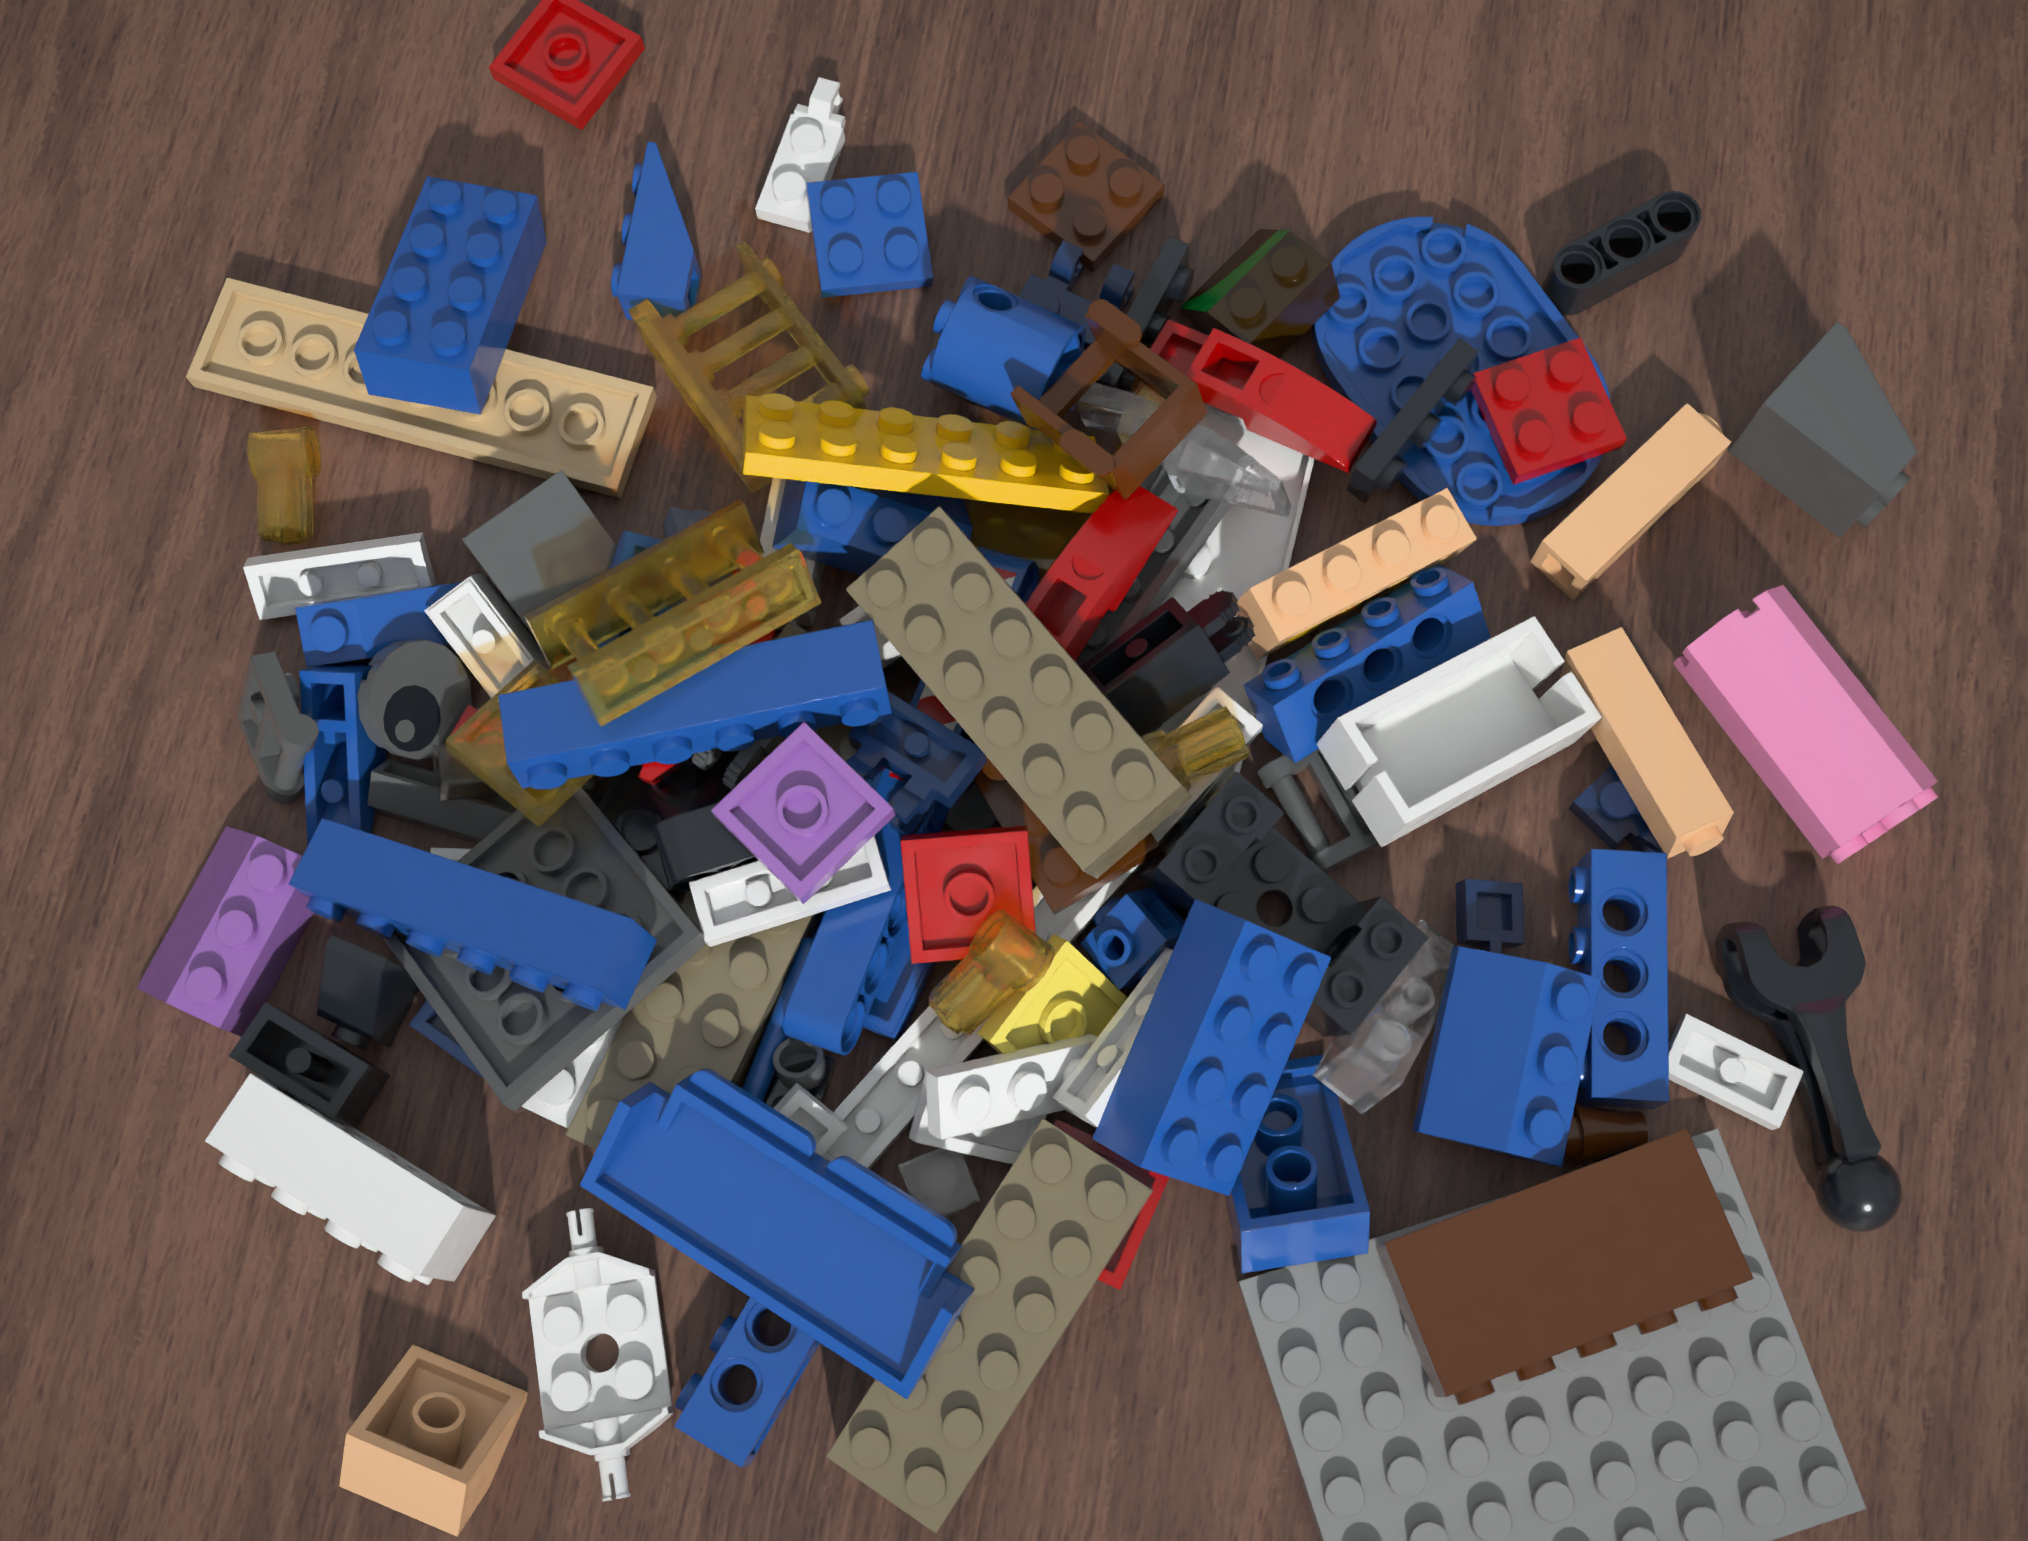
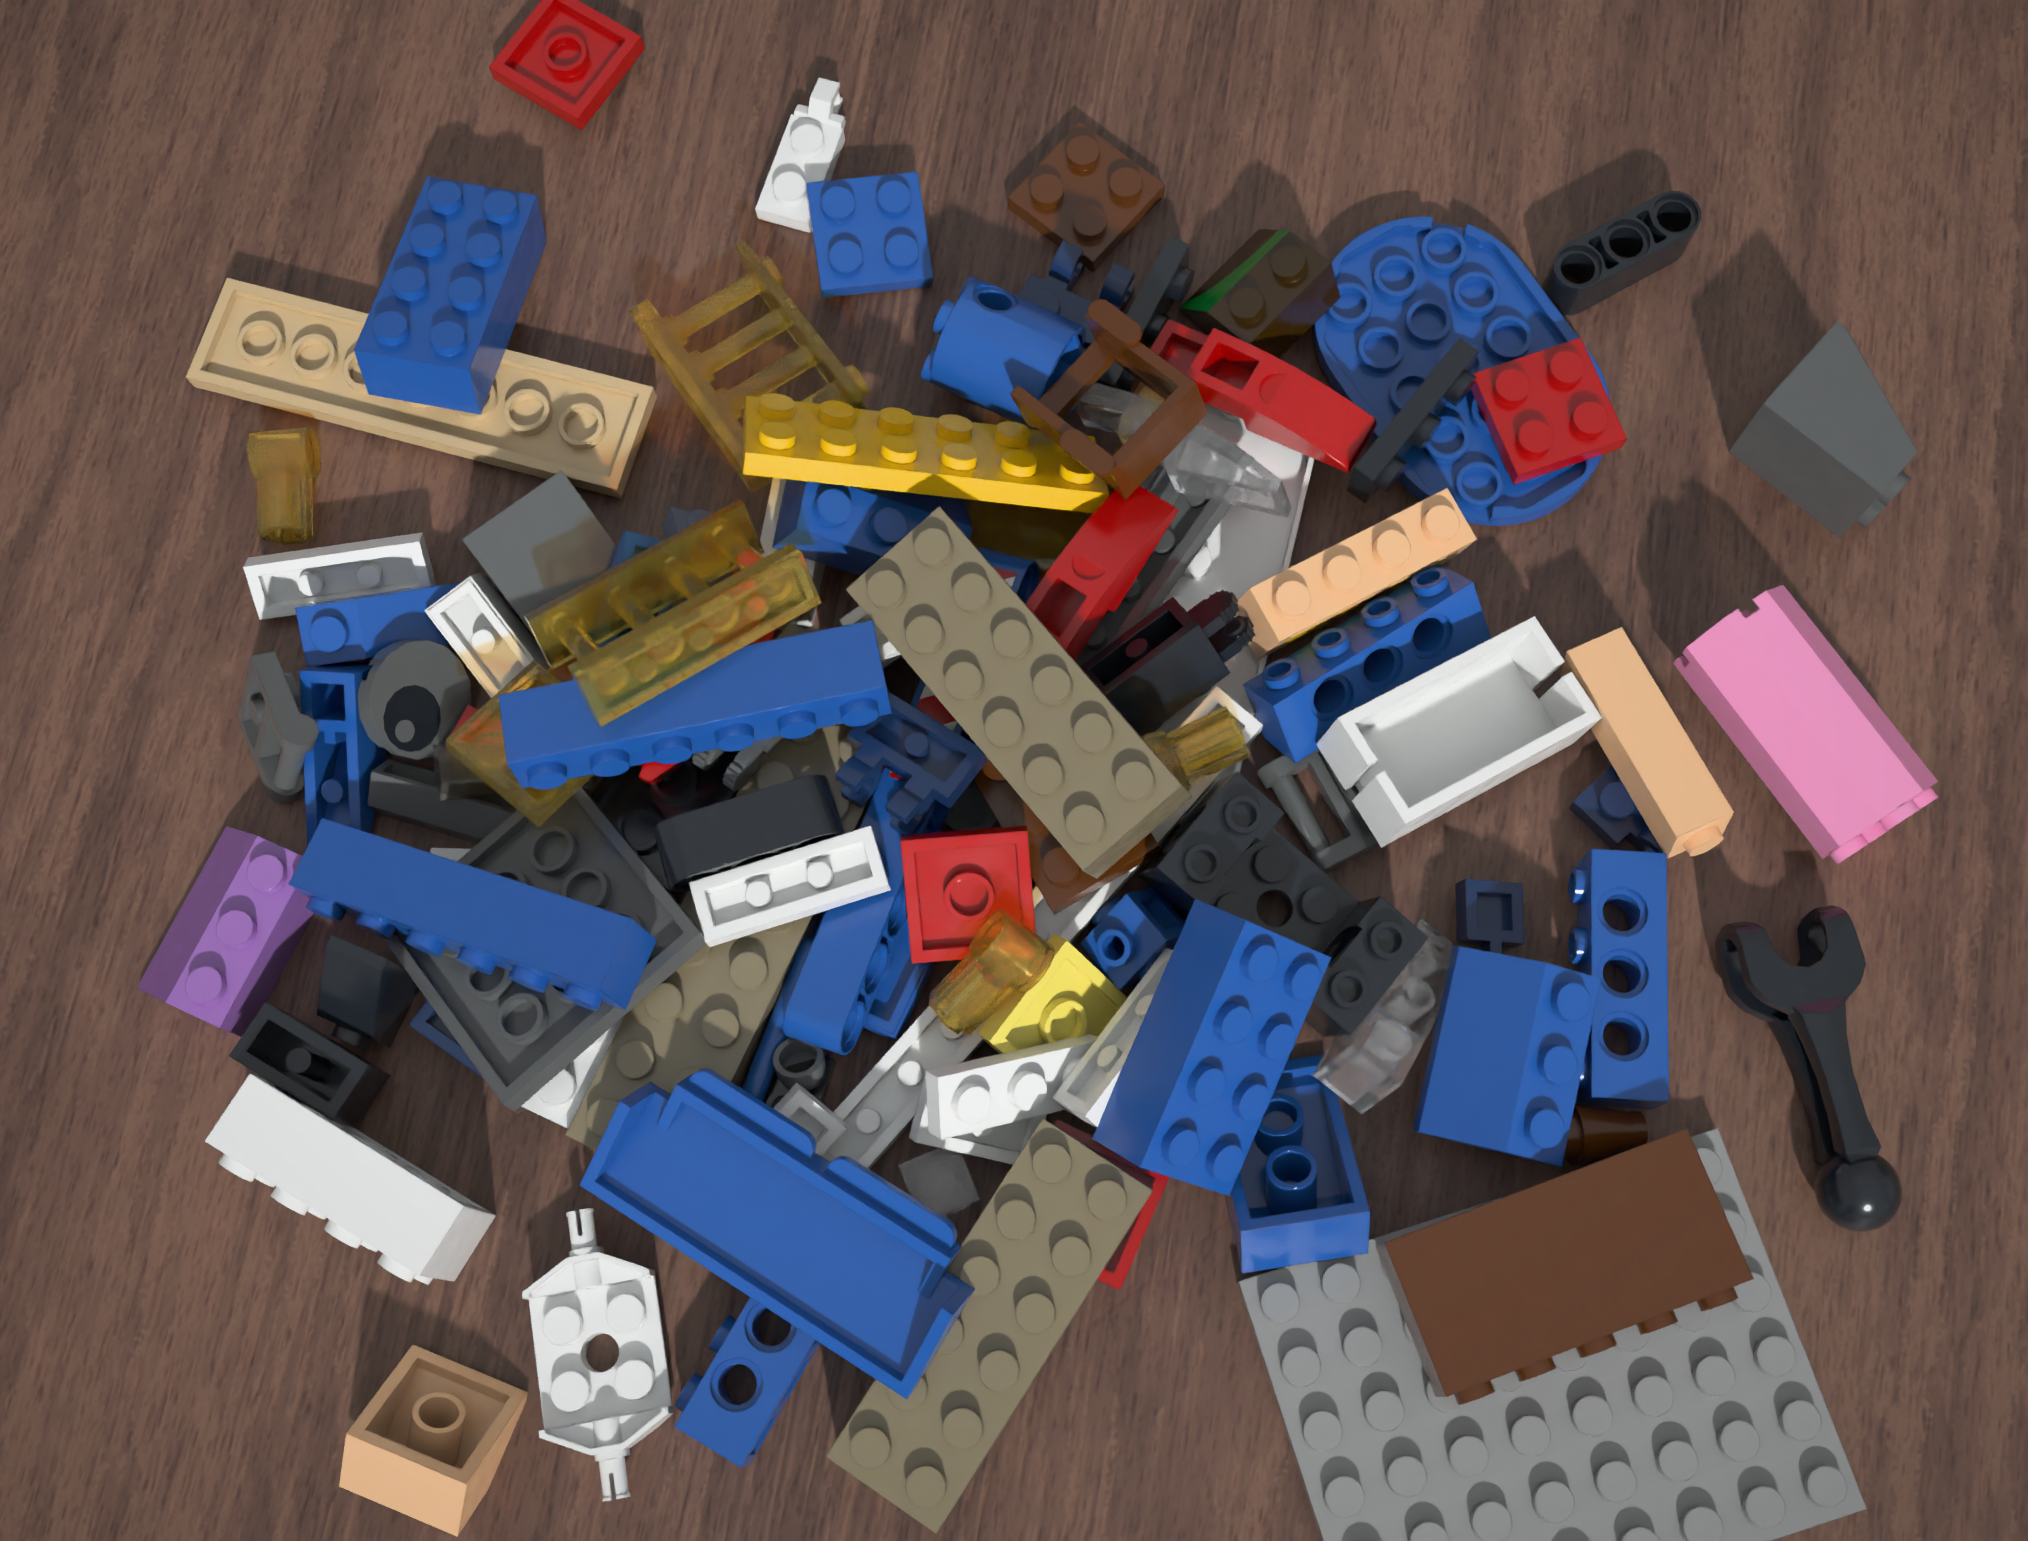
(658, 250): blue slope -> none
(803, 812): medium lavender plate -> none
(1630, 501): light nougat brick -> none
(1731, 1072): white plate -> none

